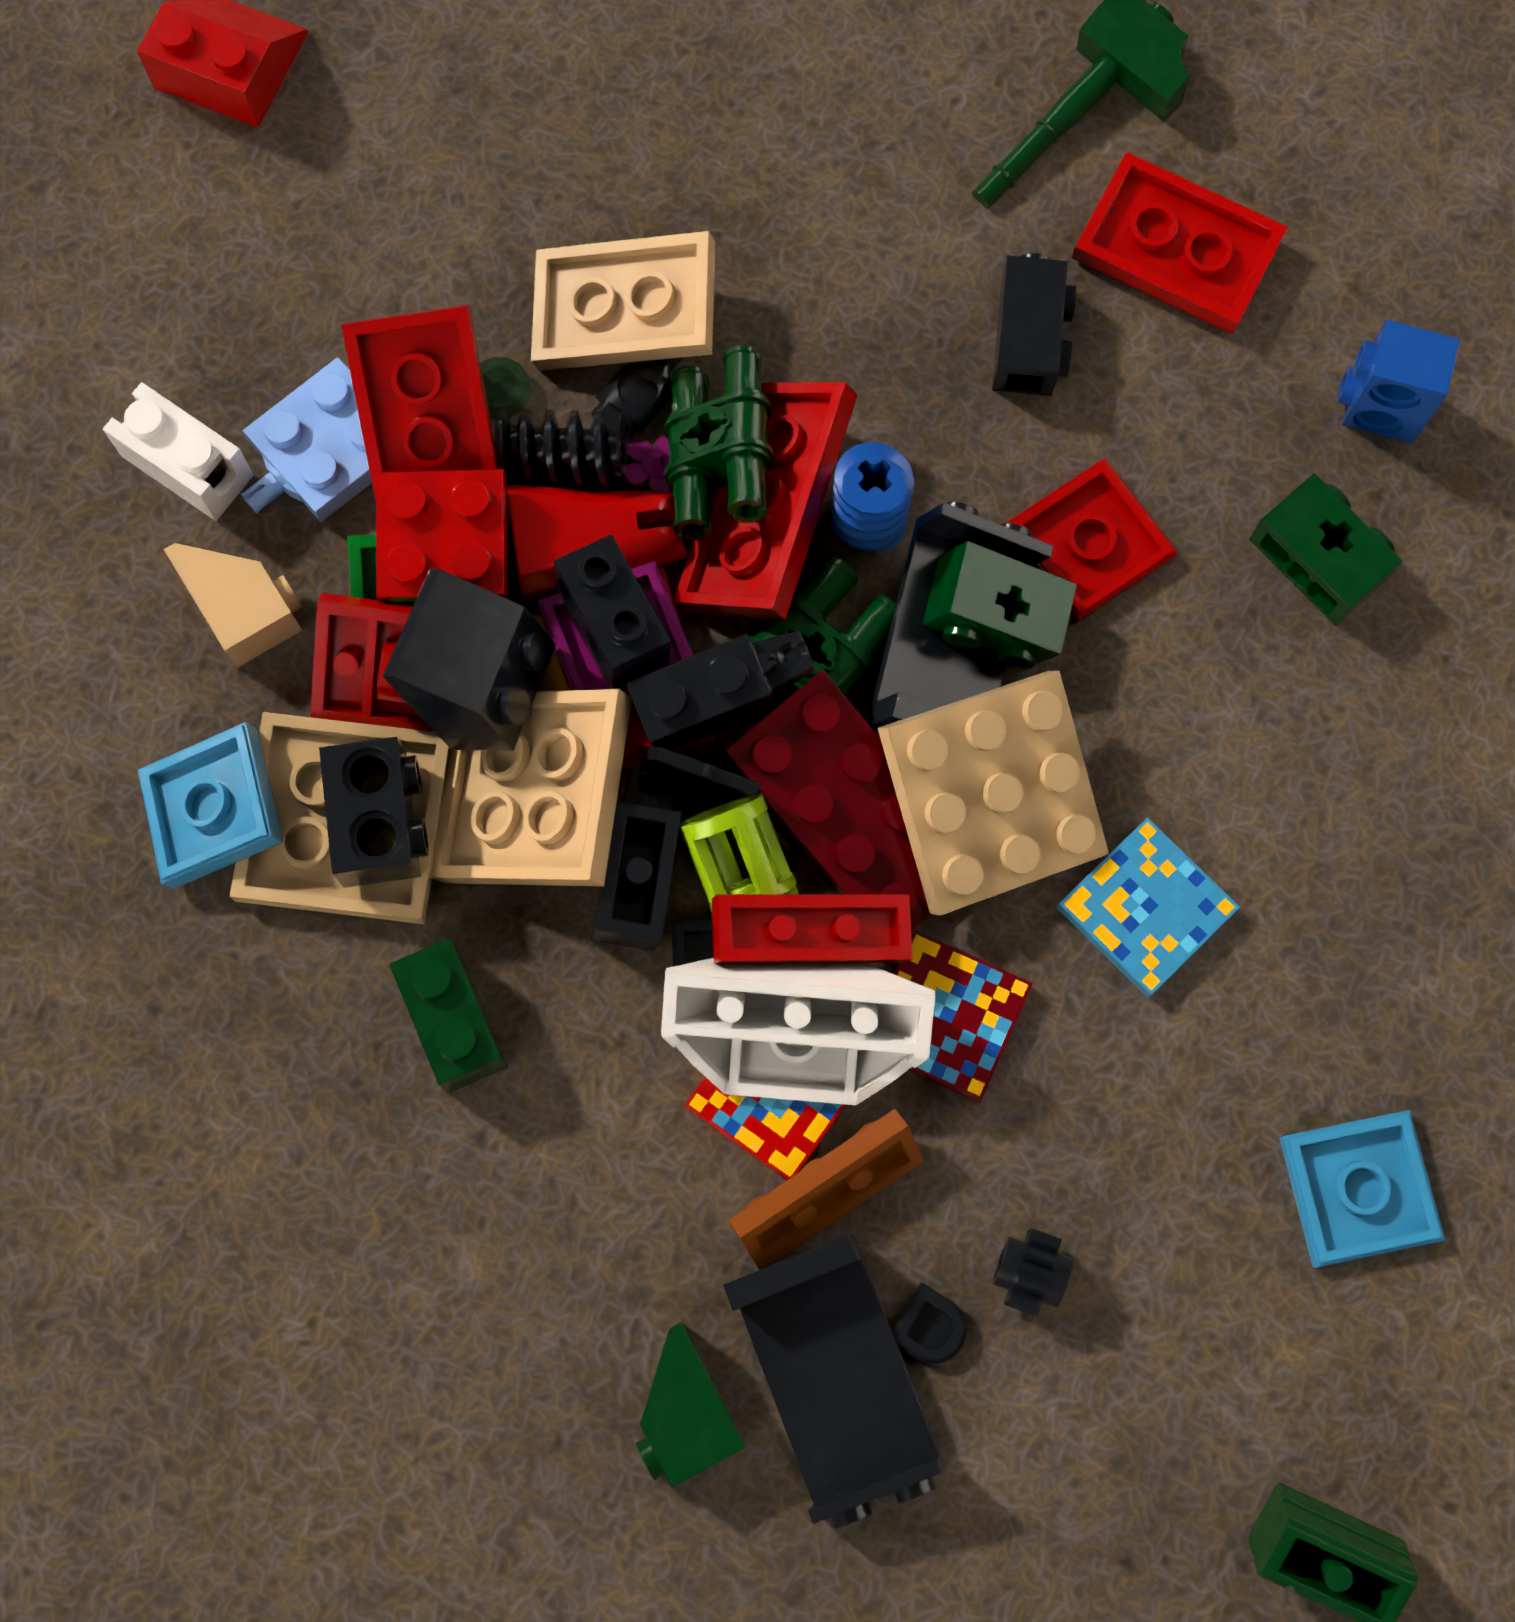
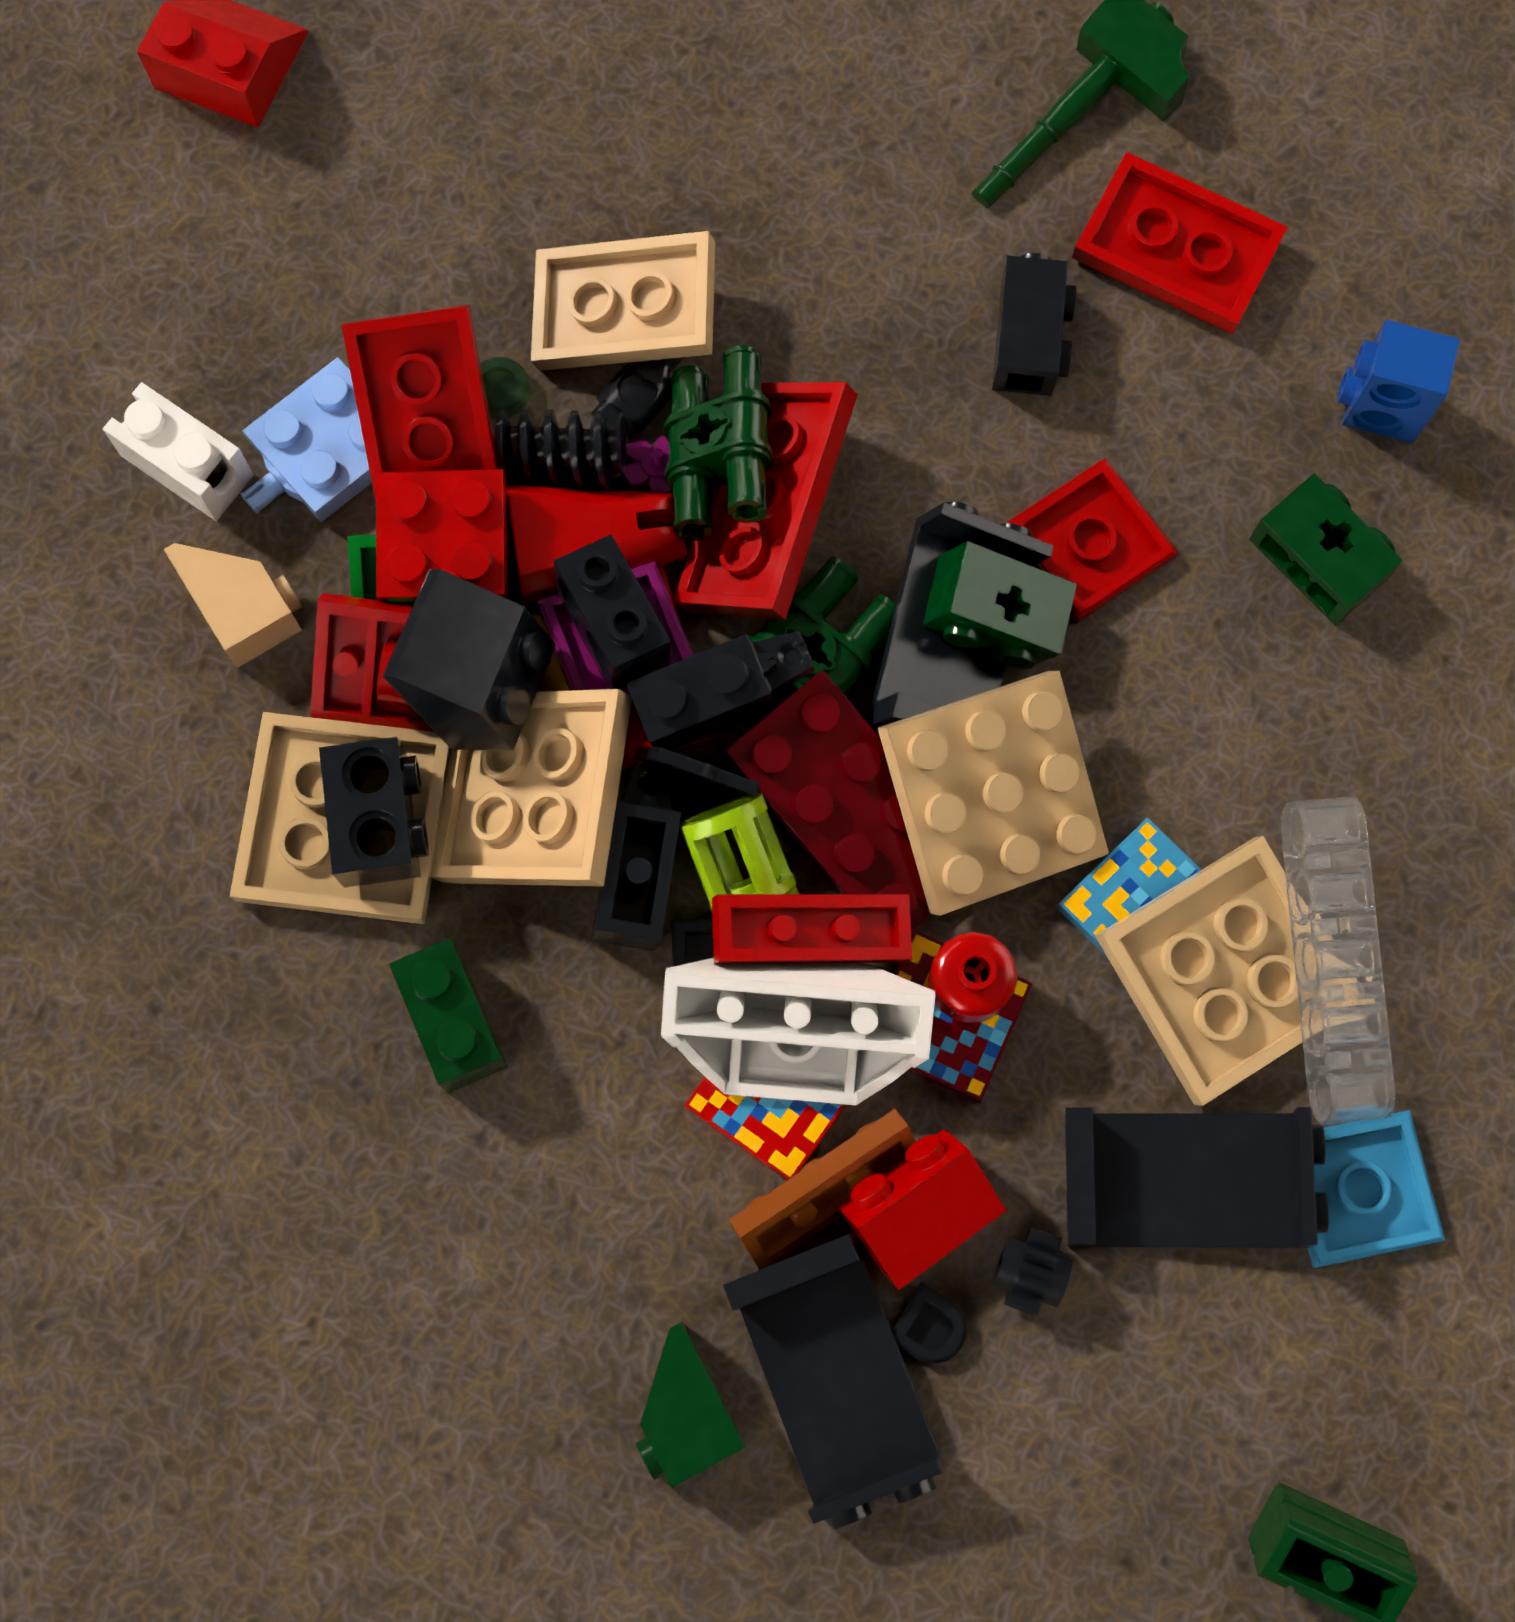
(209, 805): dark azure tile -> none
(871, 497): blue piece -> none
(921, 1207): none -> red brick
(973, 1000): none -> red head
(1194, 1179): none -> black panel
(1214, 970): none -> tan plate
(1337, 960): none -> clear beam

